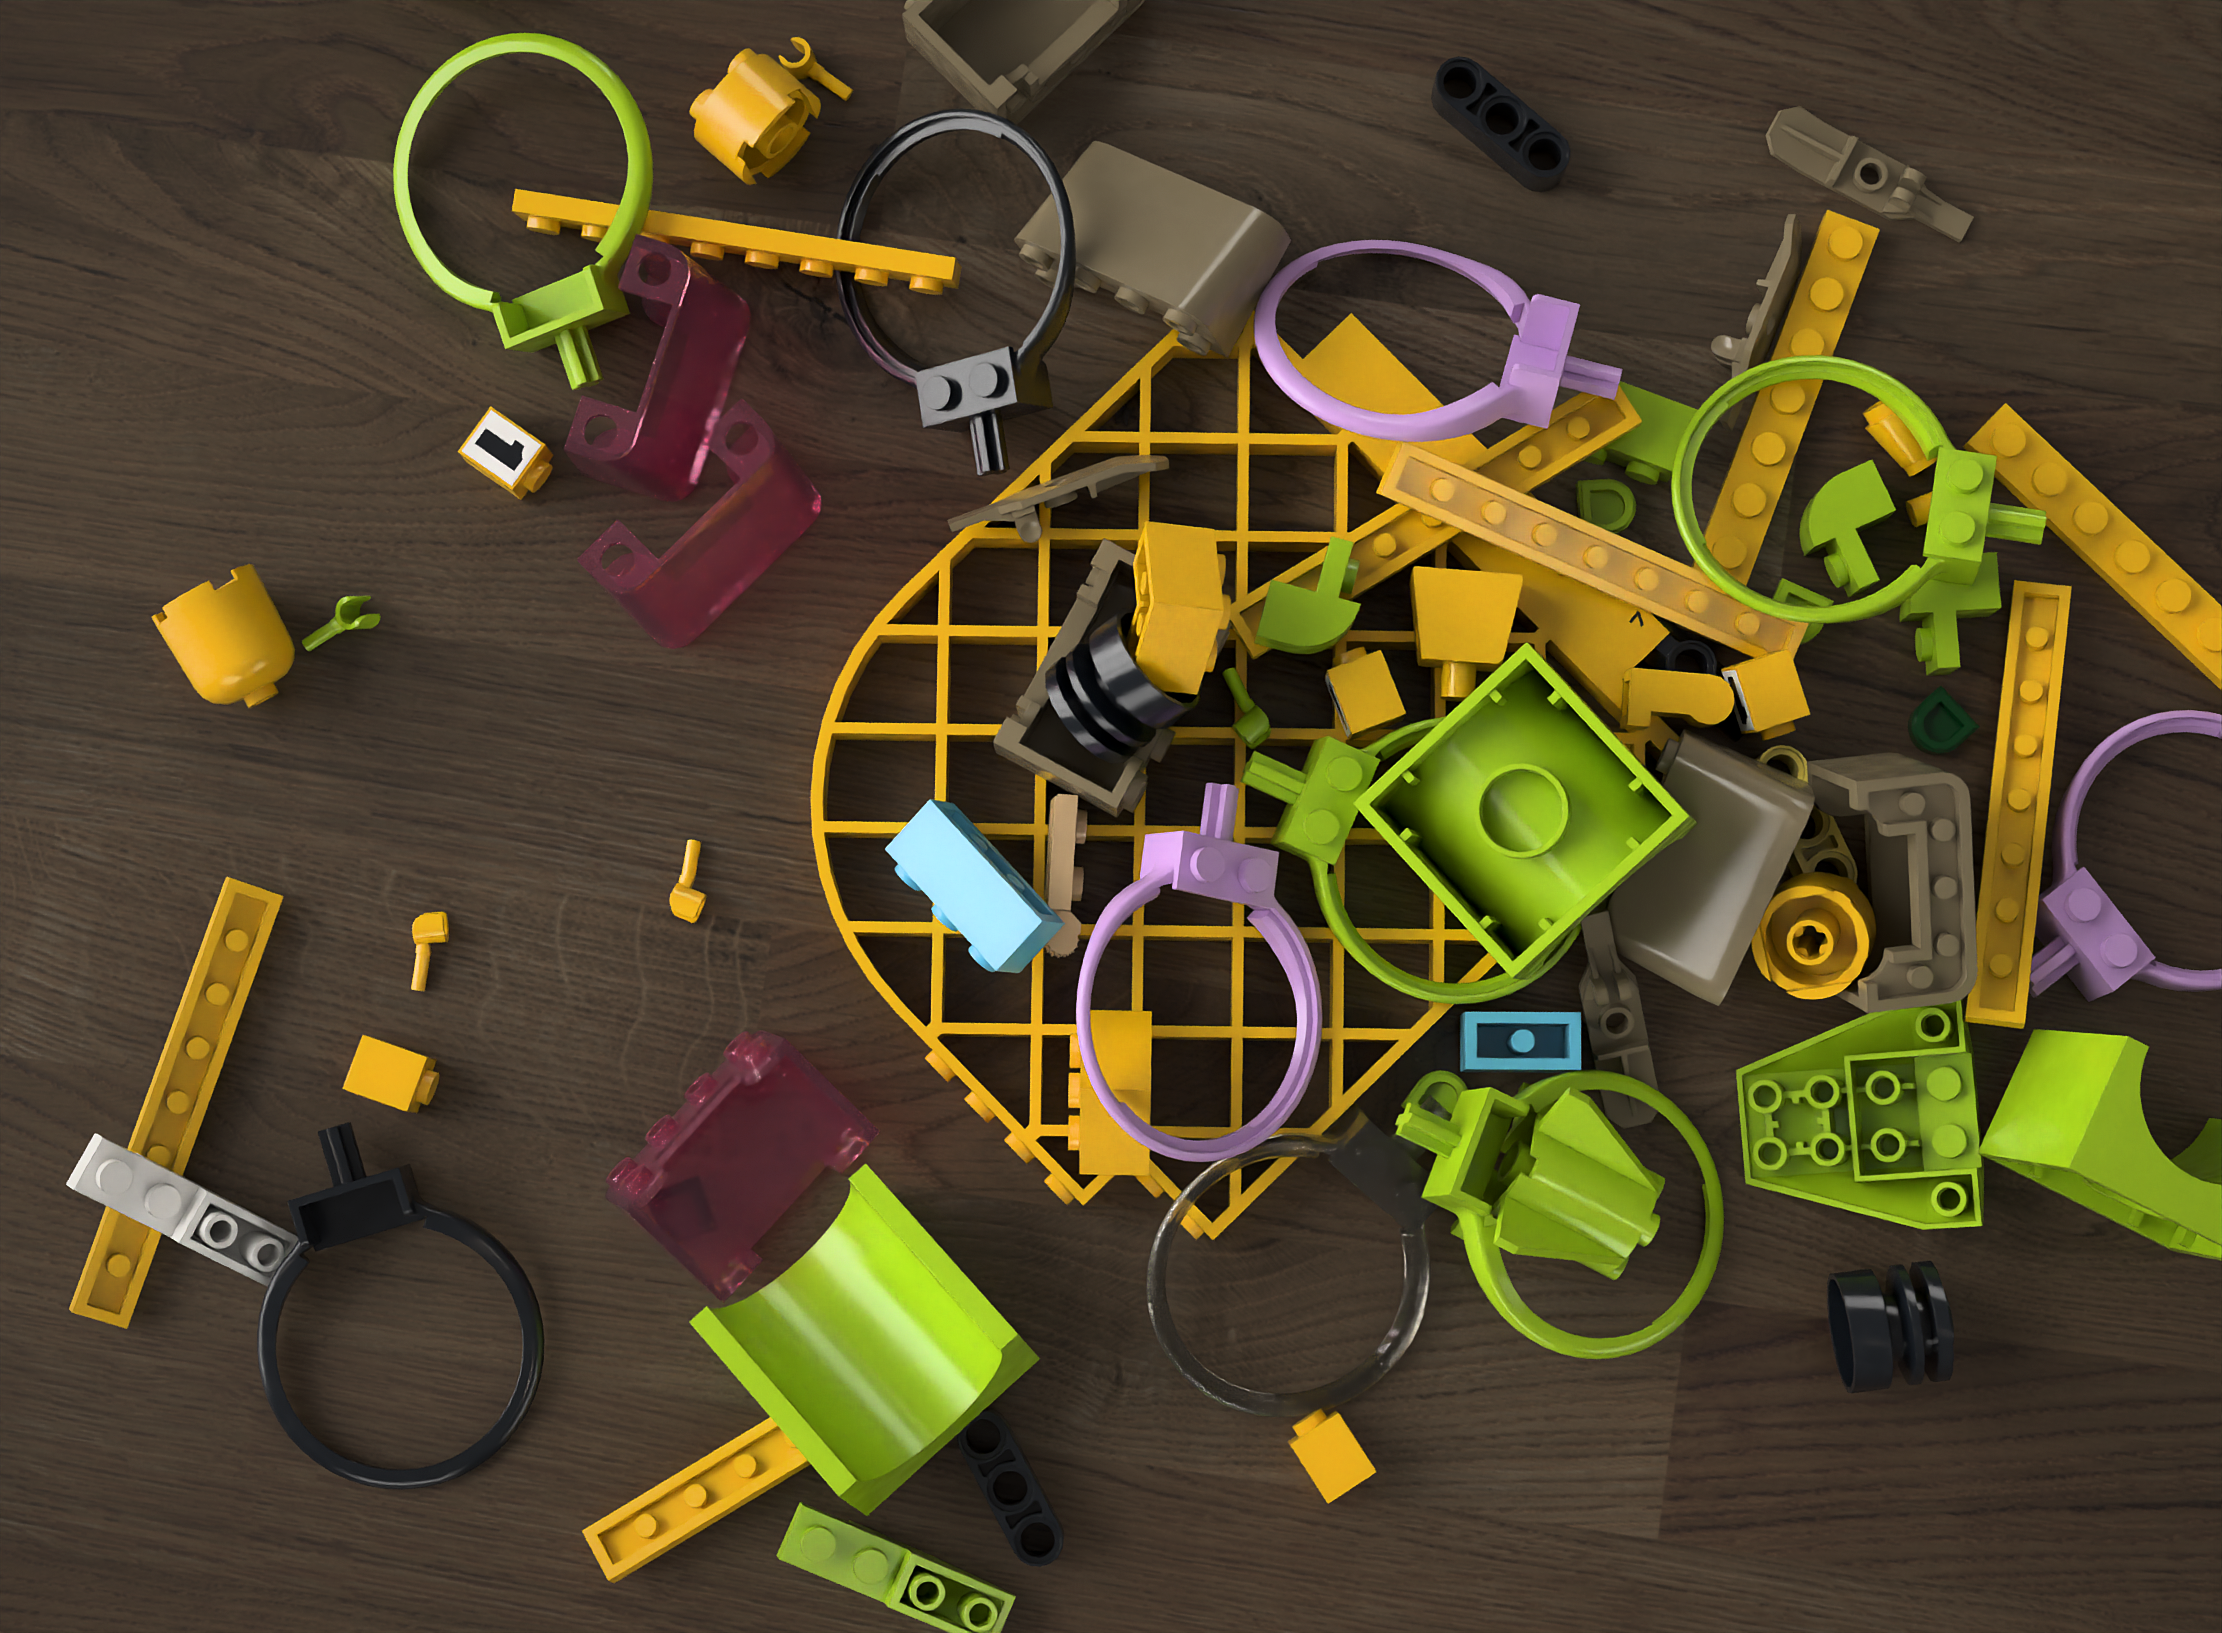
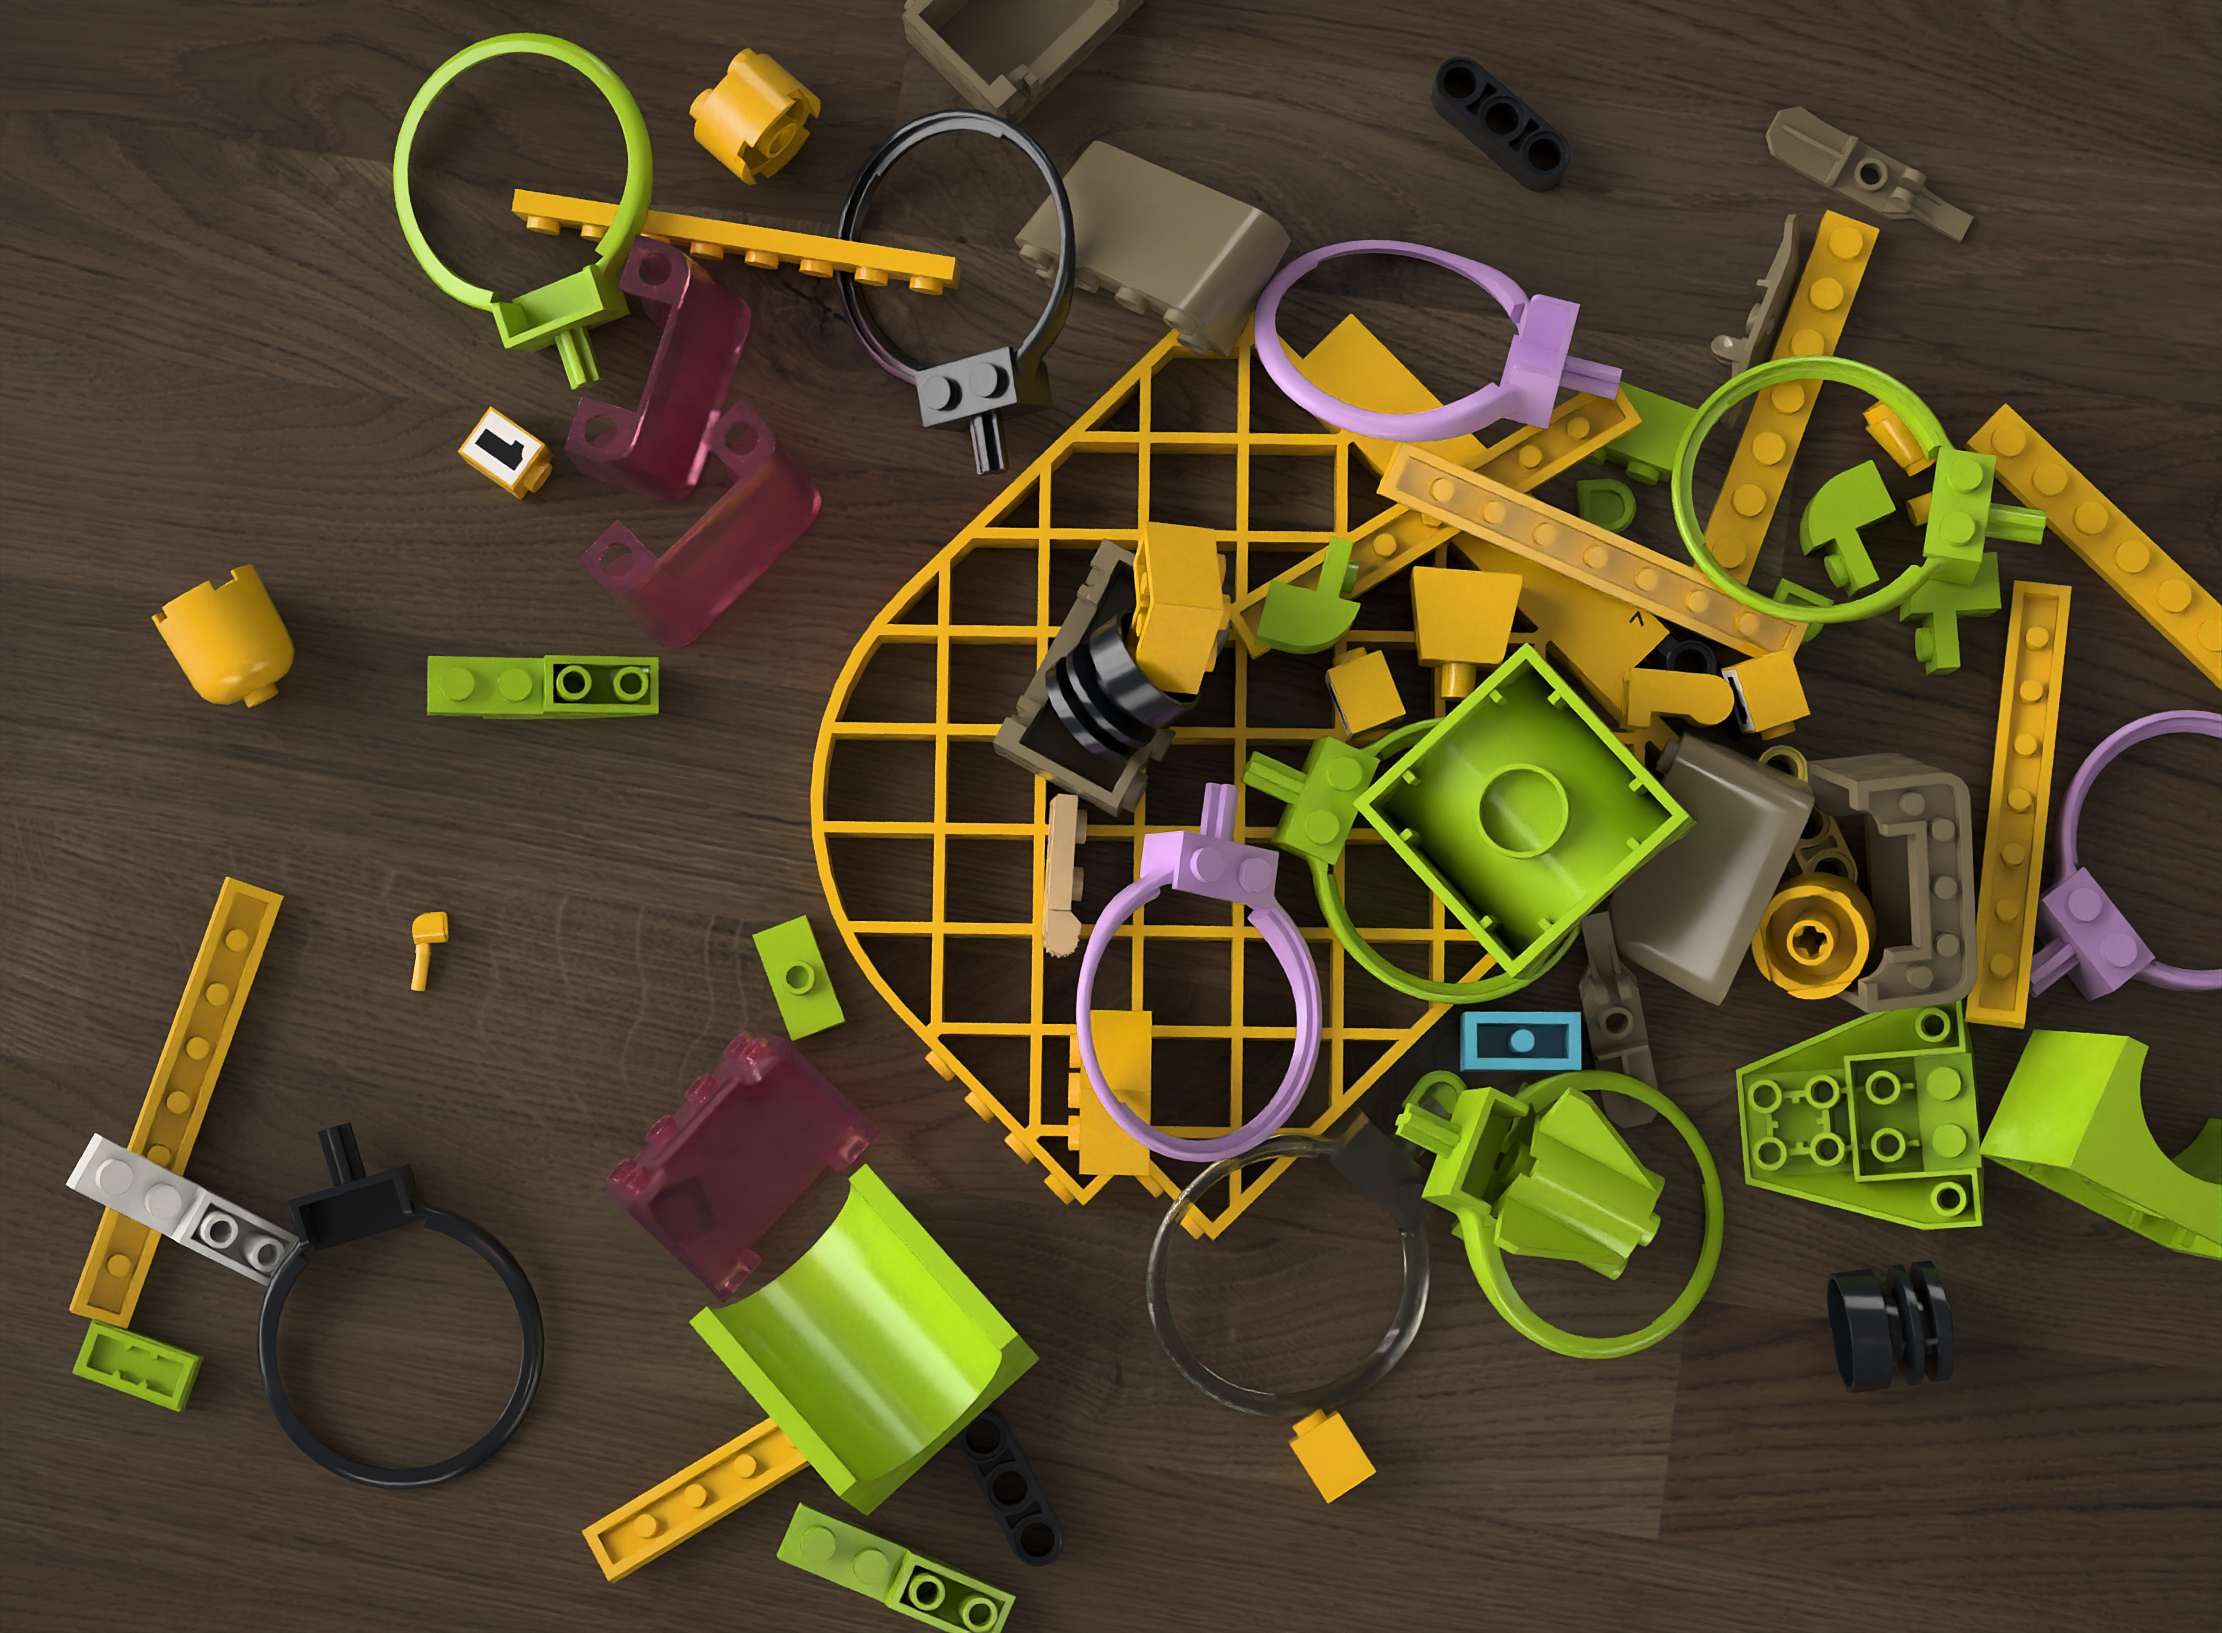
(138, 1365): none -> lime plate
(346, 617): lime hand -> none
(392, 1075): yellow brick -> none
(543, 687): none -> lime slope
(684, 900): yellow hand -> none
(799, 978): none -> lime plate
(810, 68): yellow hand -> none
(973, 888): brick -> none
(1059, 491): dark tan piece -> none
(1254, 725): lime hand -> none
(1939, 724): dark green tile -> none

